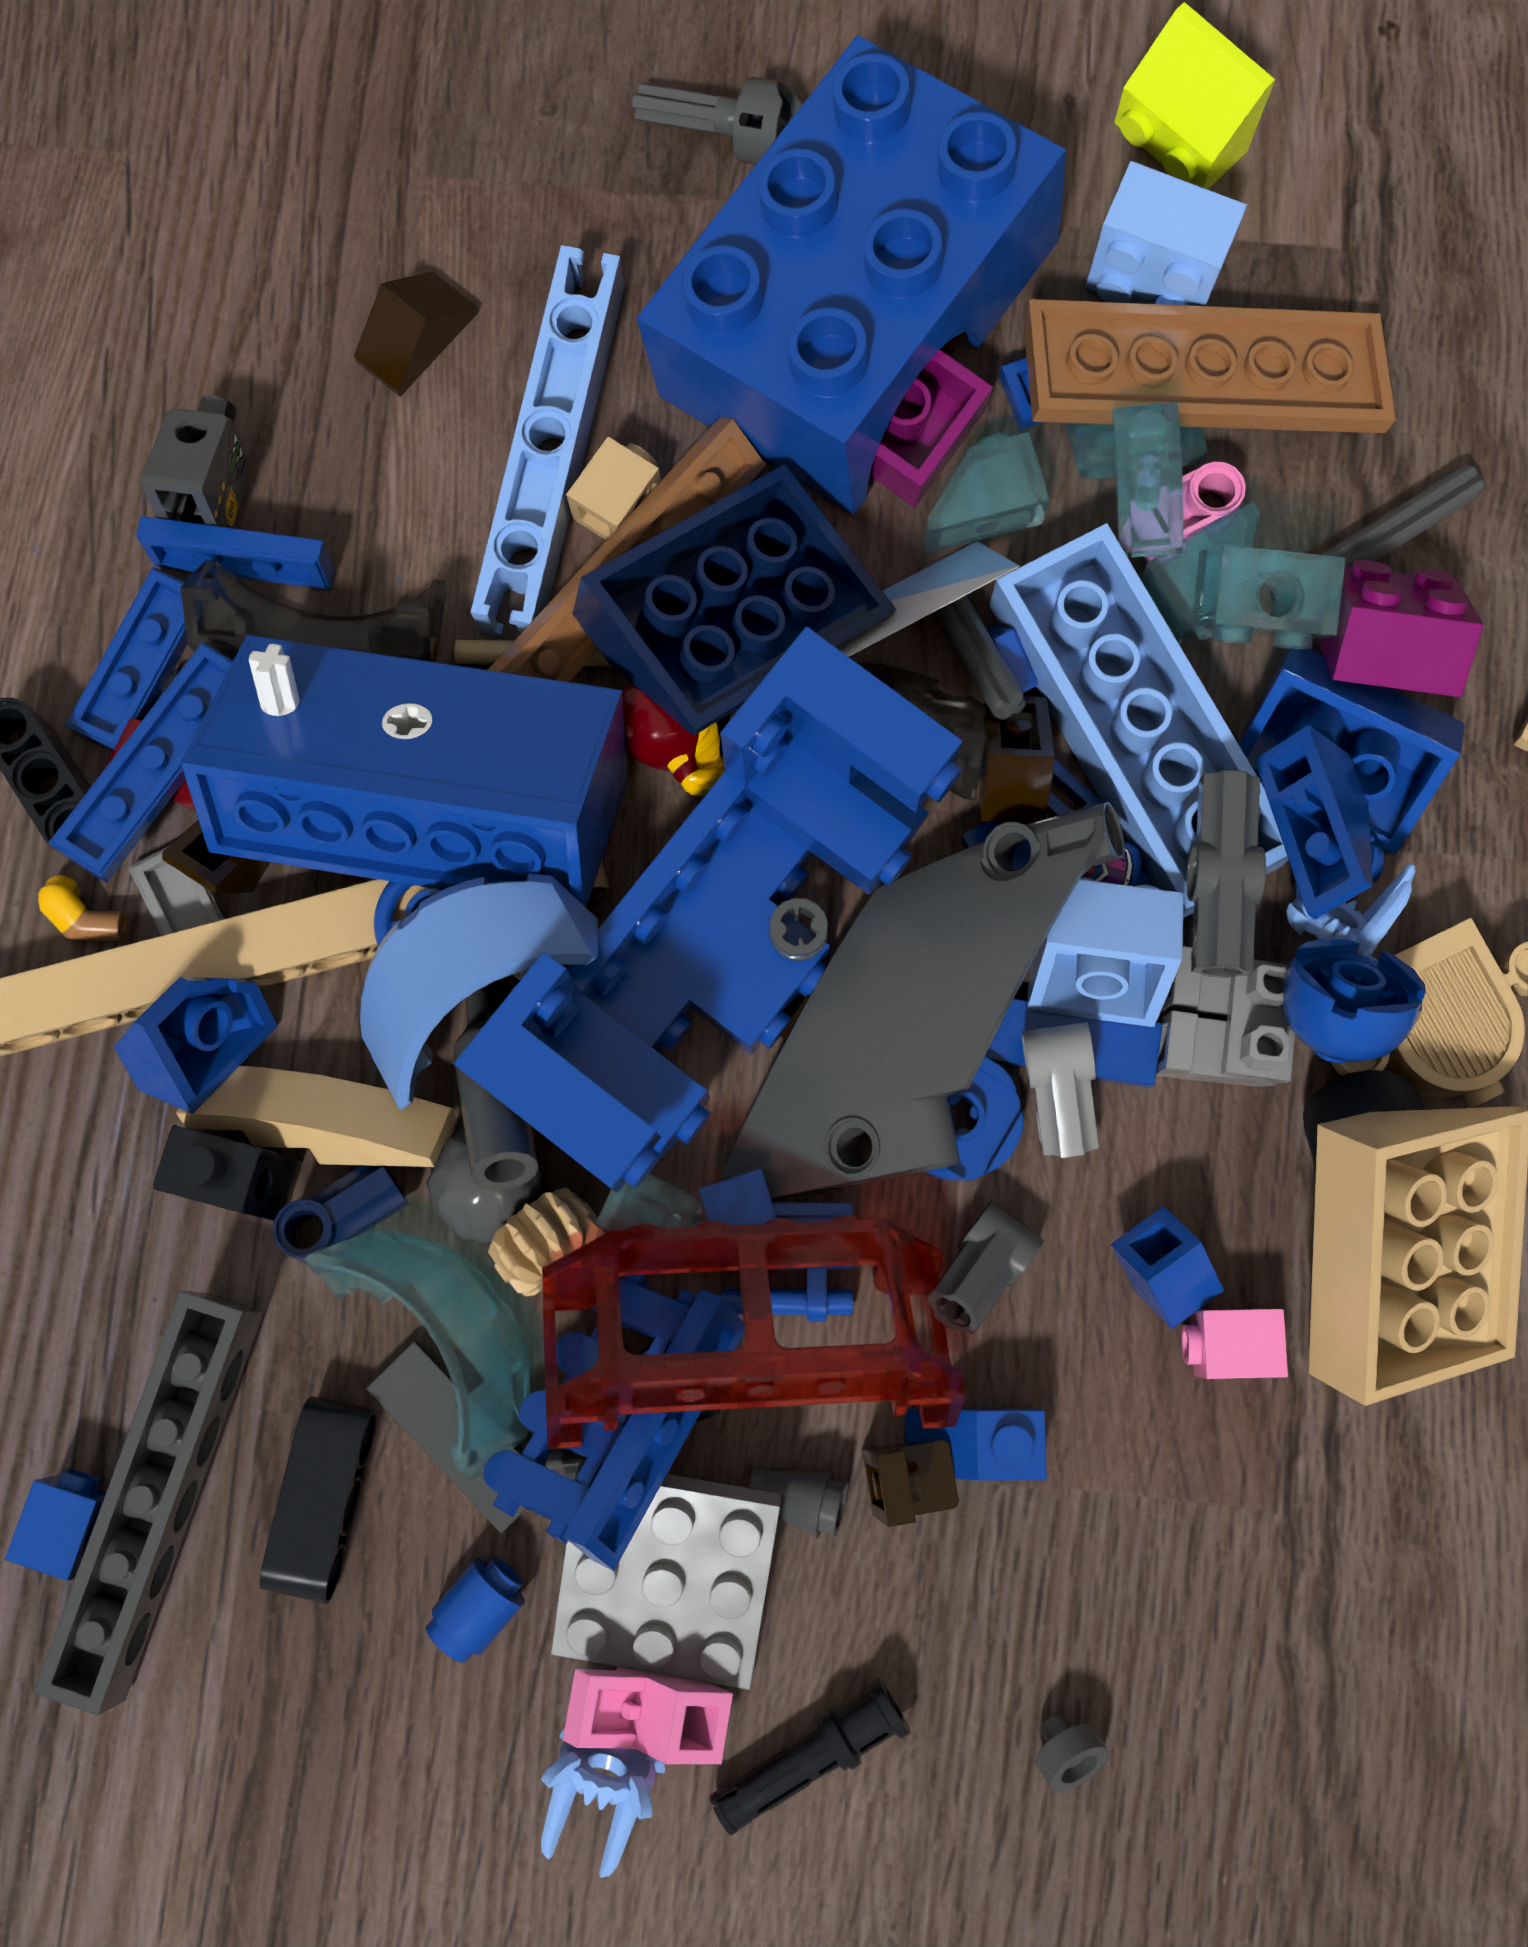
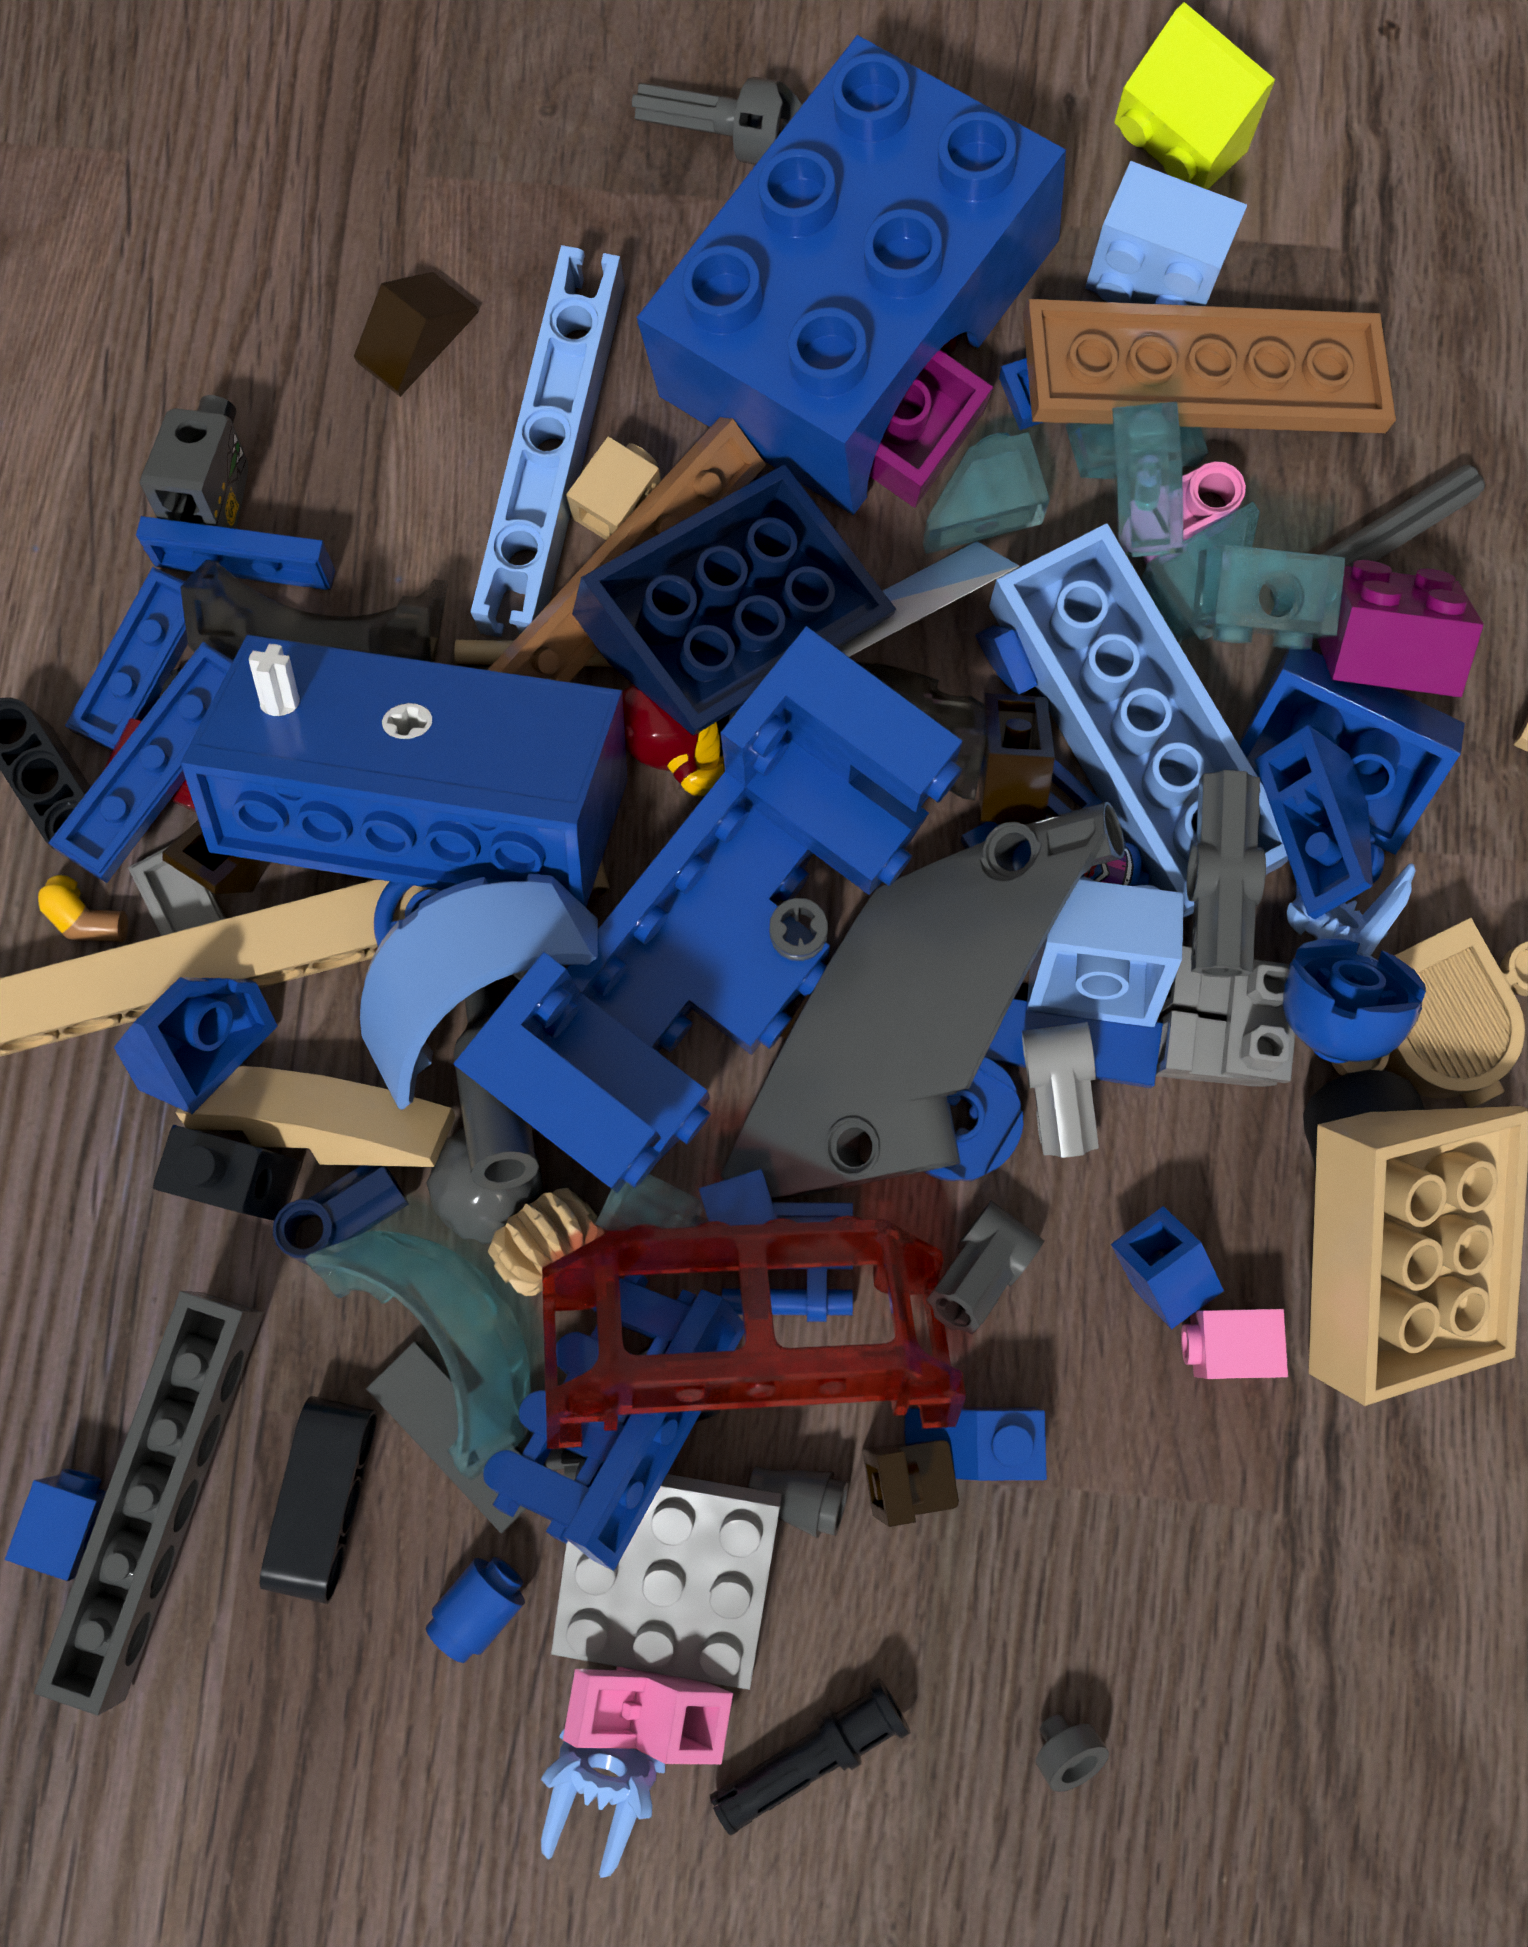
(981, 658): dark grey axle -> none

